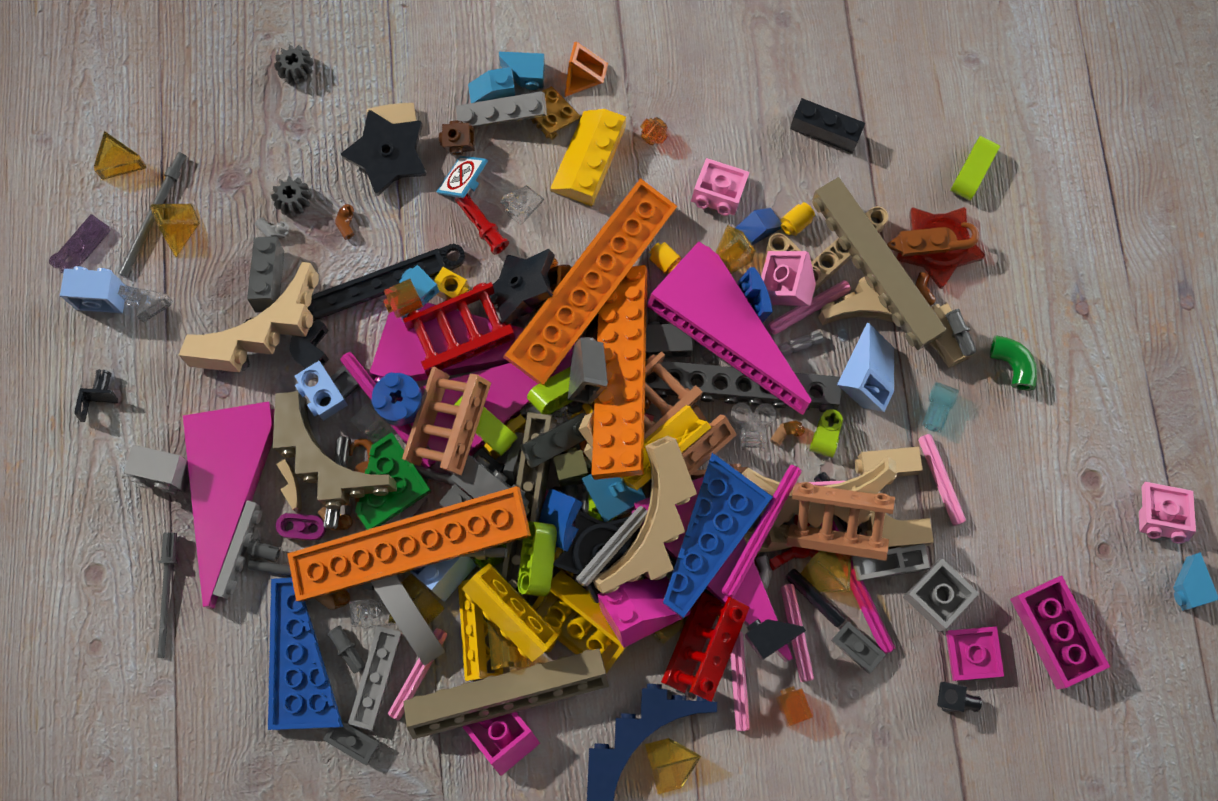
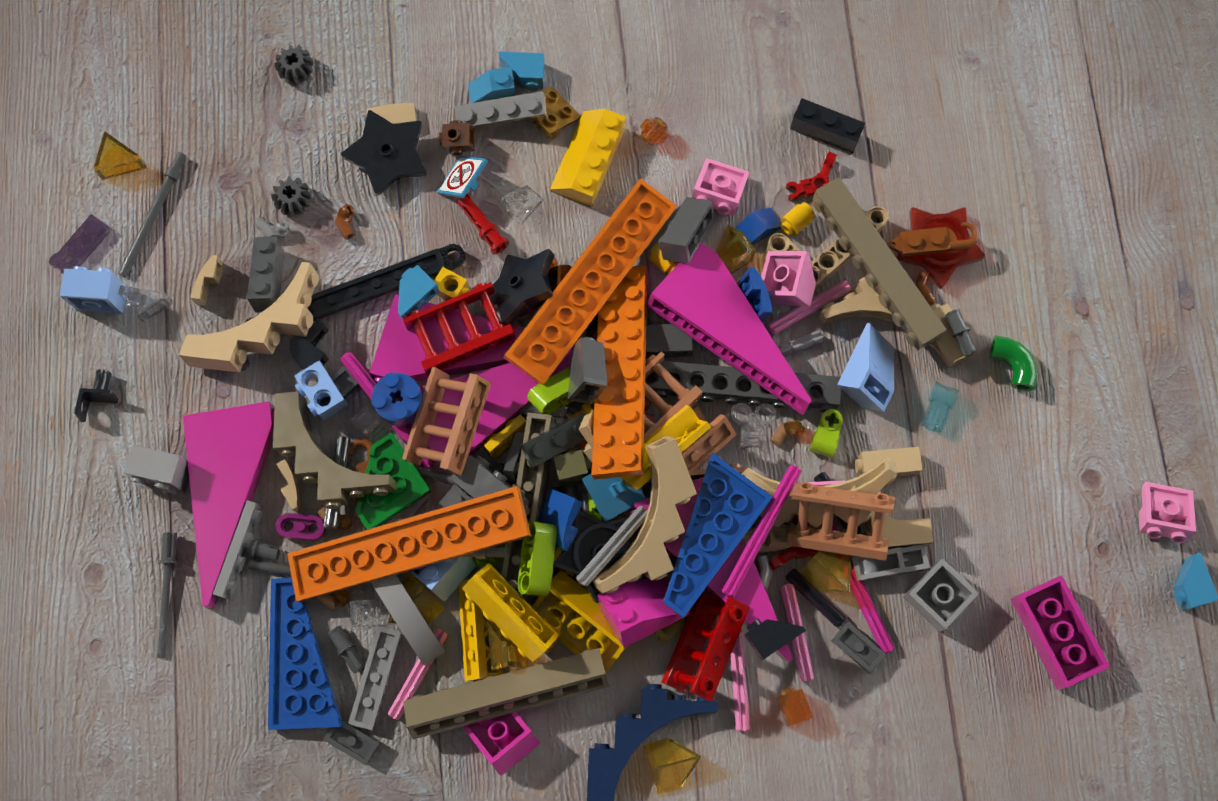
(176, 223): clear yellow slope -> none
(208, 275): none -> tan slope
(402, 299): clear orange brick -> none
(493, 431): lime beam -> none
(584, 70): orange slope -> none
(687, 230): none -> dark grey brick
(808, 186): none -> red piece
(941, 479): bright pink axle -> none
(954, 698): black bracket -> none
(974, 653): dark pink plate -> none
(975, 168): lime beam -> none

